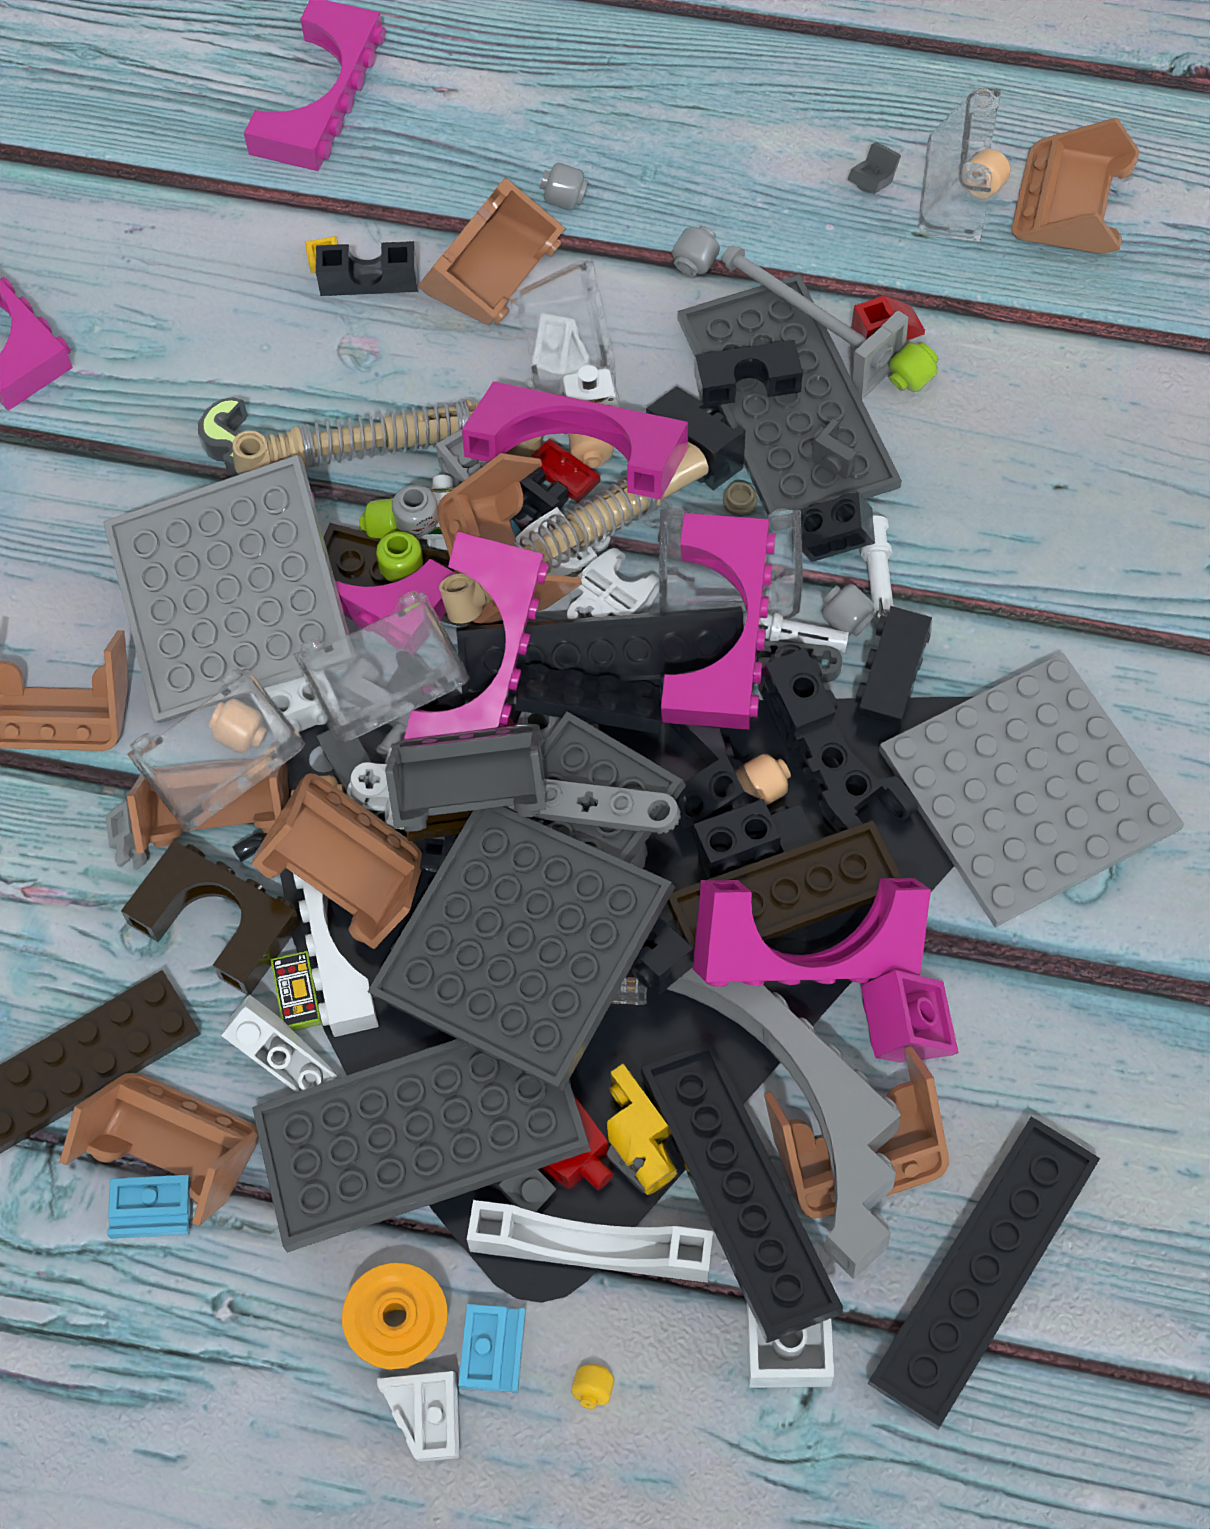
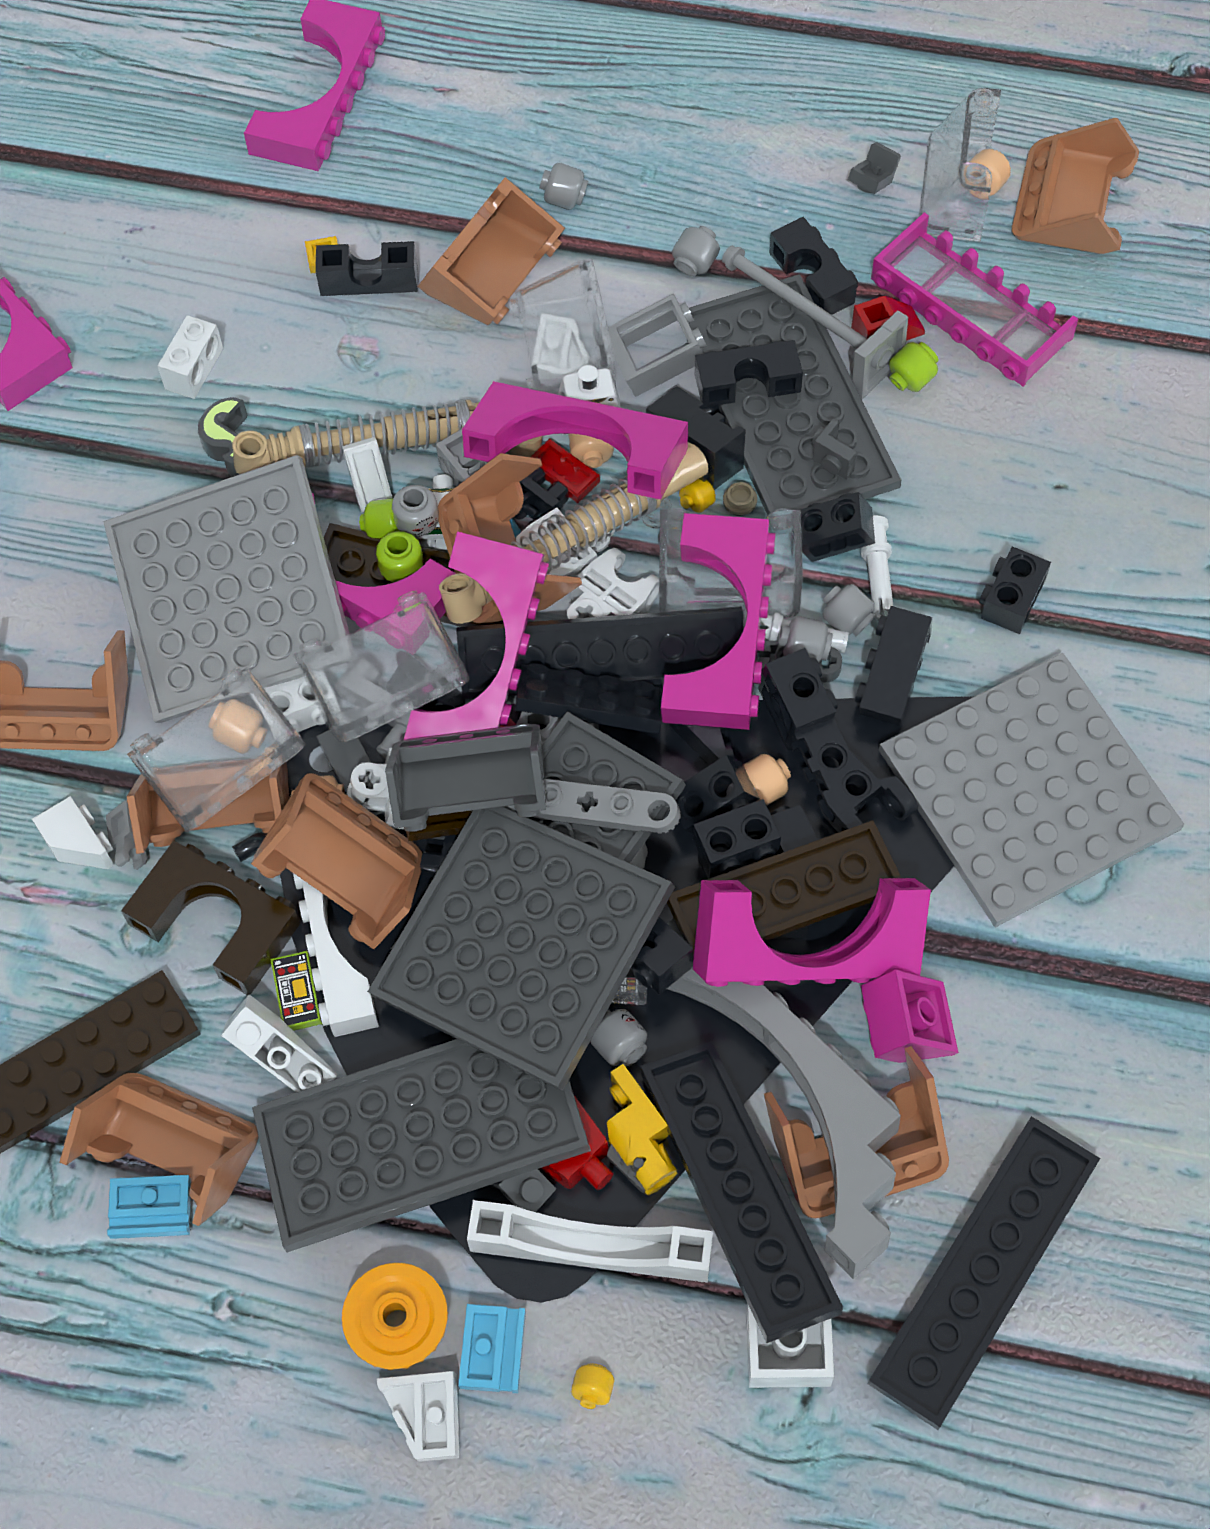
(71, 837): none -> white slope
(190, 357): none -> white brick
(367, 471): none -> white tile
(620, 1038): none -> light grey head
(645, 323): none -> light grey window
(697, 496): none -> yellow piece
(802, 247): none -> black arch
(806, 634): none -> light grey head
(970, 303): none -> window
(1019, 591): none -> black brick

